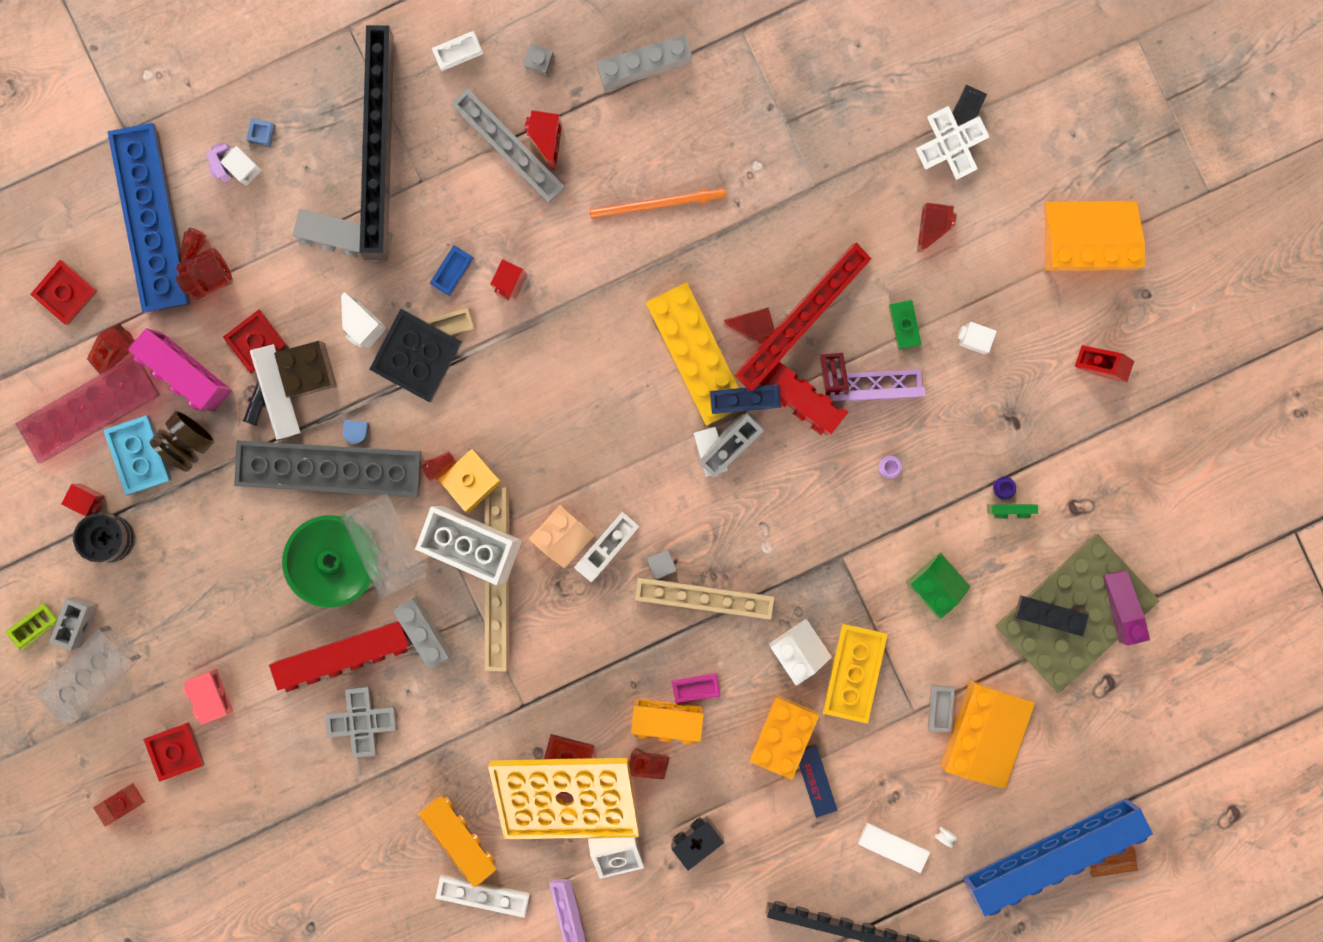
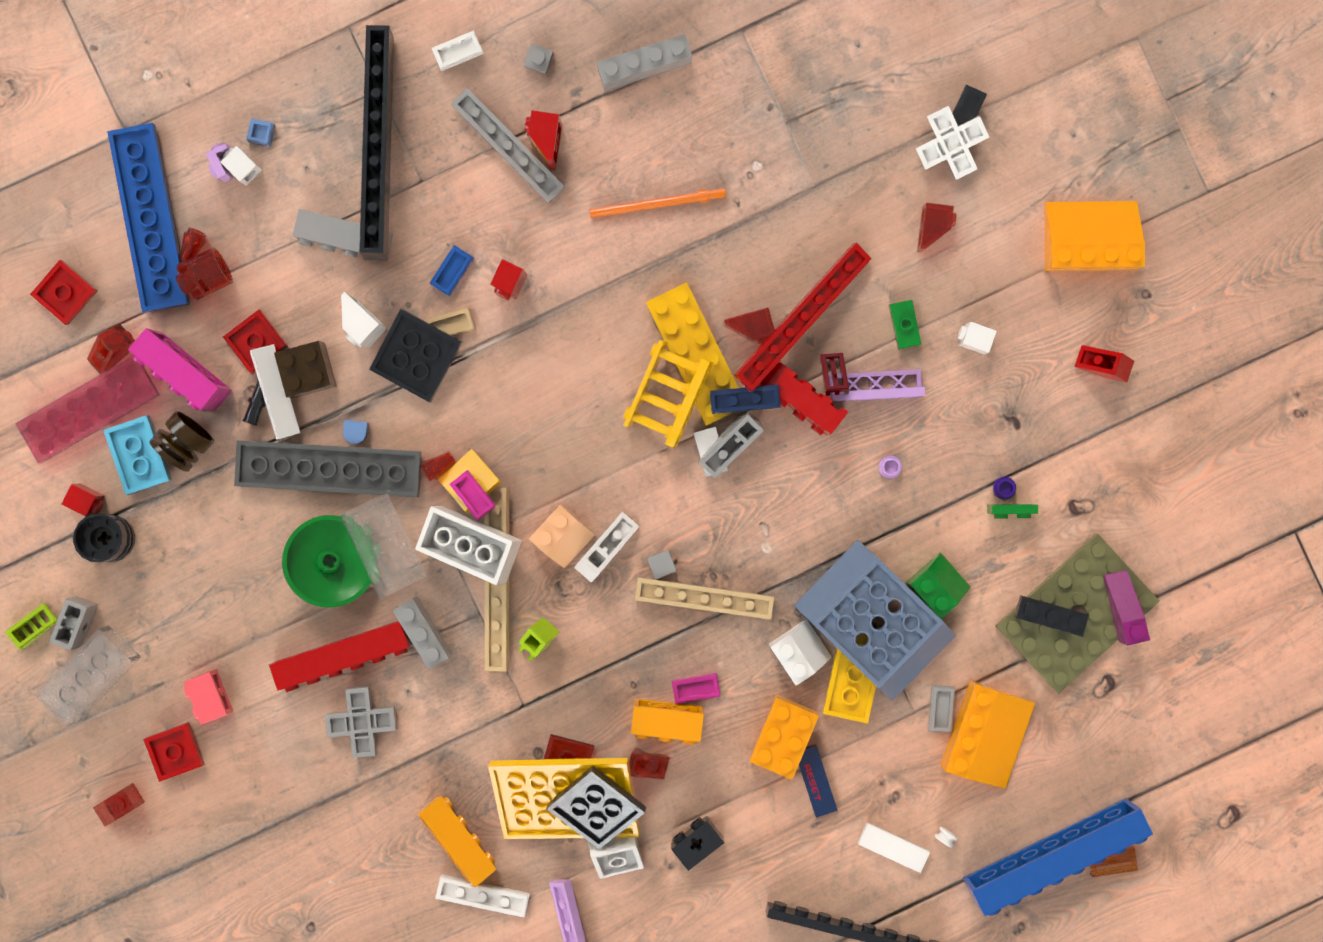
(472, 495): none -> dark pink tile
(538, 638): none -> lime brick
(596, 807): none -> plate
(690, 391): none -> yellow fence
(849, 599): none -> sand blue slope

